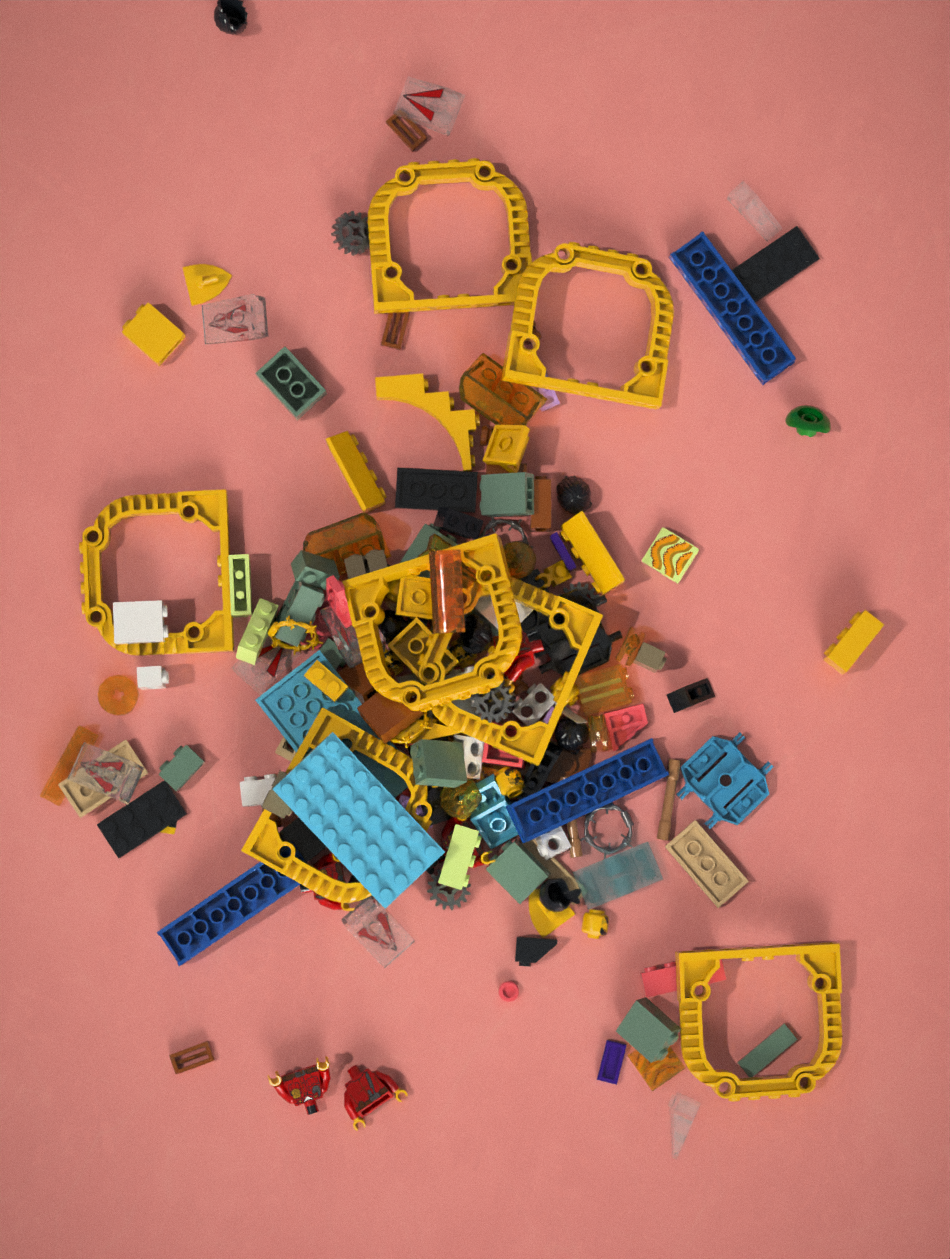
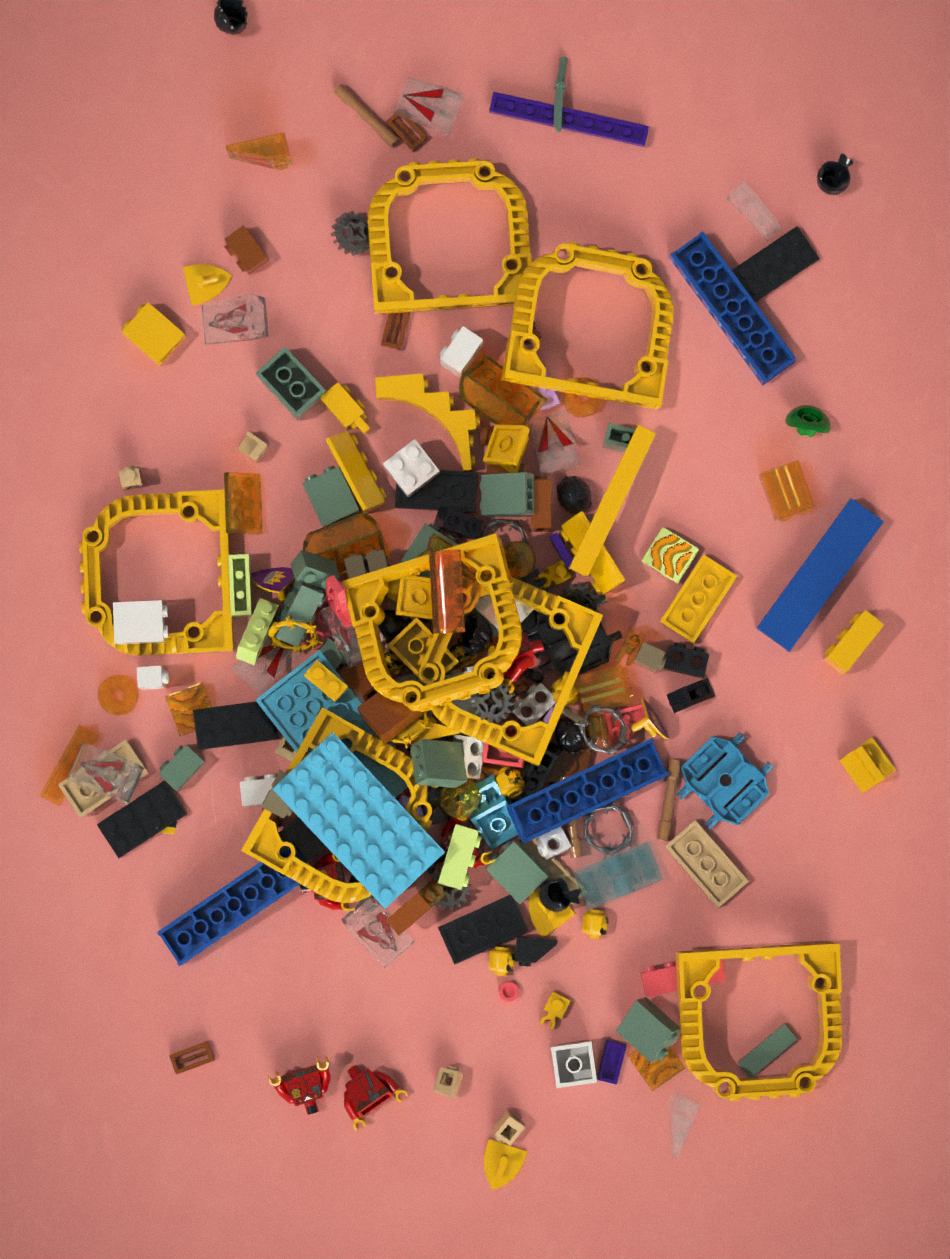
(131, 478): none -> tan brick
(183, 703): none -> clear yellow slope
(232, 726): none -> black plate
(243, 503): none -> clear yellow plate
(245, 249): none -> dark orange brick
(253, 447): none -> tan panel
(265, 151): none -> clear yellow slope
(274, 580): none -> dark purple shield
(330, 496): none -> sand green brick
(344, 408): none -> yellow hinge
(349, 99): none -> medium nougat piece
(411, 468): none -> white brick
(416, 907): none -> dark orange brick
(444, 1075): none -> tan brick
(461, 351): none -> white brick
(483, 929): none -> black plate
(501, 960): none -> yellow head
(502, 1163): none -> yellow shield
(512, 1132): none -> tan brick
(533, 675): none -> black tile
(553, 443): none -> clear slope
(555, 1007): none -> yellow plate
(560, 86): none -> sand green sword
(571, 119): none -> dark purple plate
(573, 1064): none -> white brick
(580, 409): none -> clear yellow plate
(612, 500): none -> yellow tile
(617, 437): none -> sand green brick
(622, 734): none -> flat silver piece
(650, 723): none -> shield
(685, 666): none -> black brick
(698, 599): none -> yellow plate
(787, 491): none -> clear yellow brick
(819, 575): none -> blue tile
(834, 176): none -> black hat
(867, 765): none -> yellow bracket

